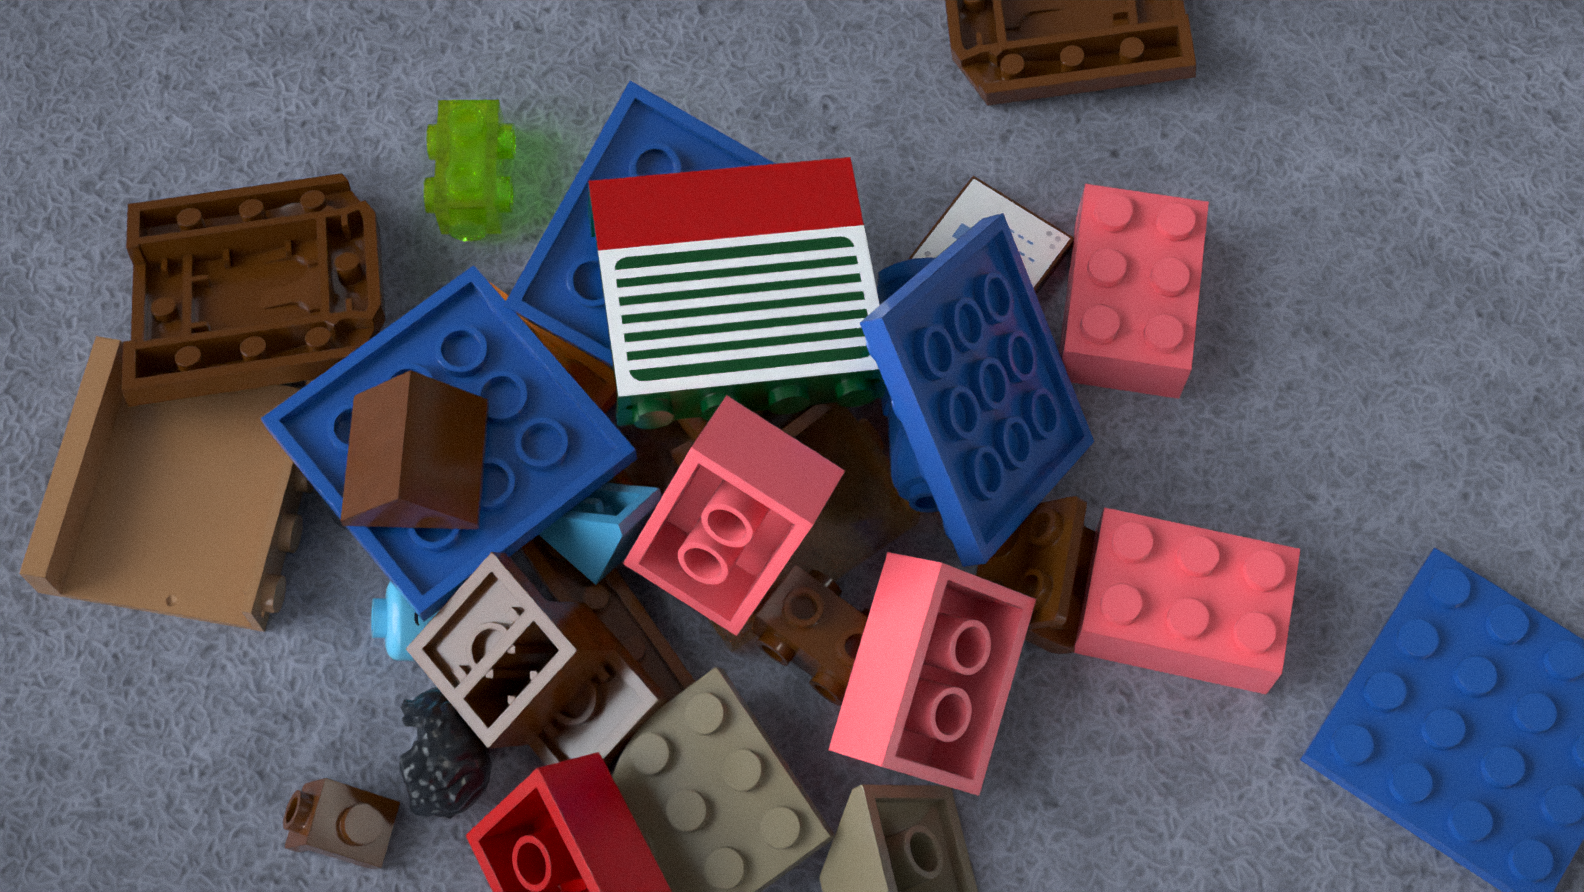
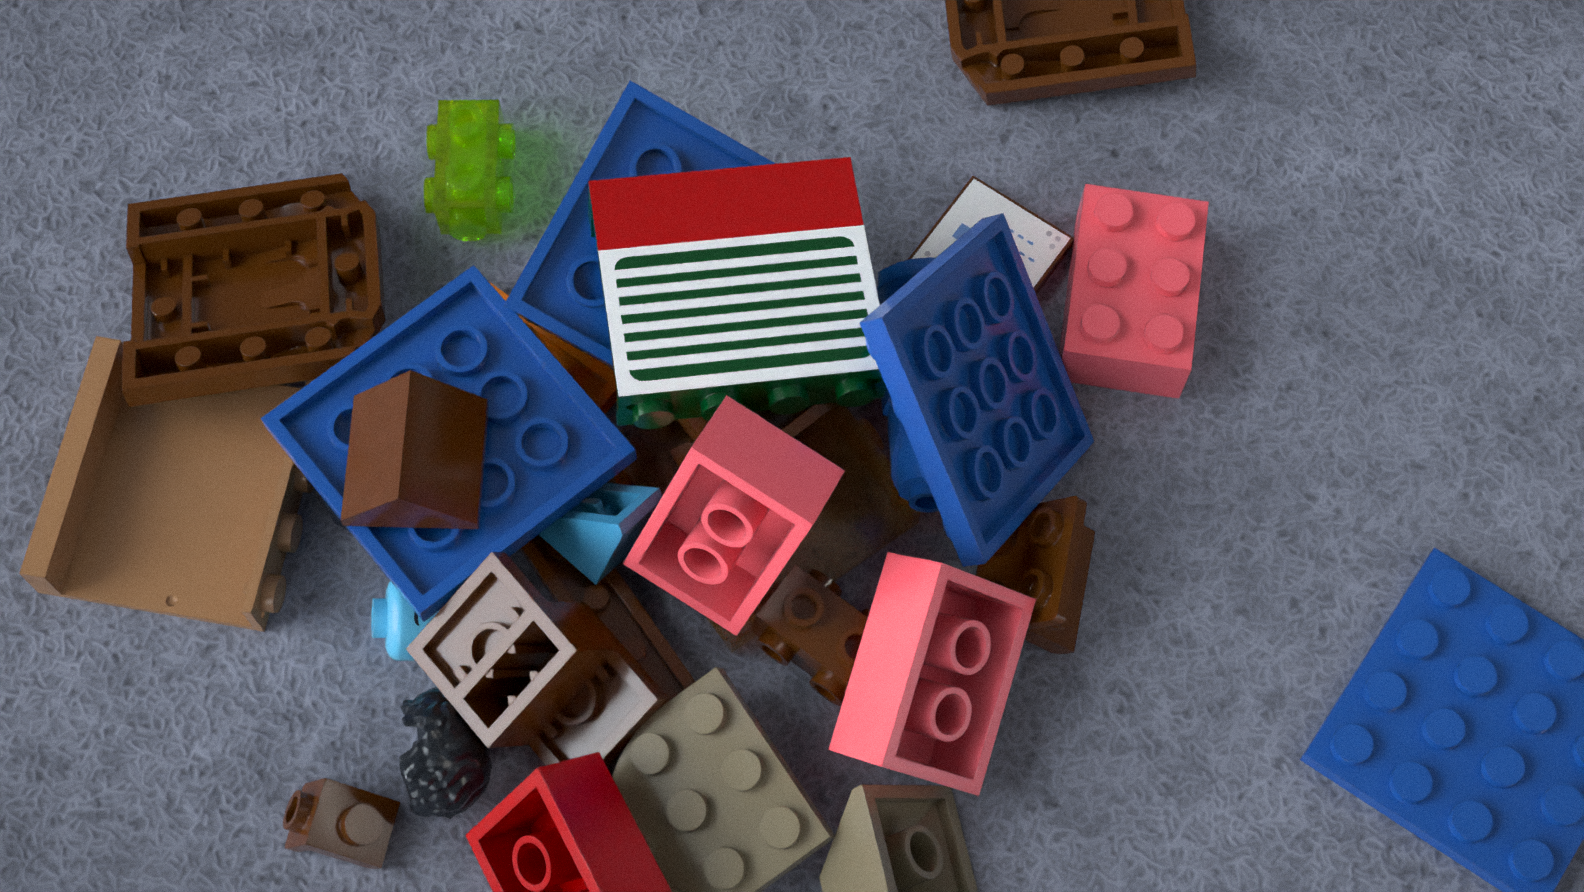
(1187, 601): coral brick -> none

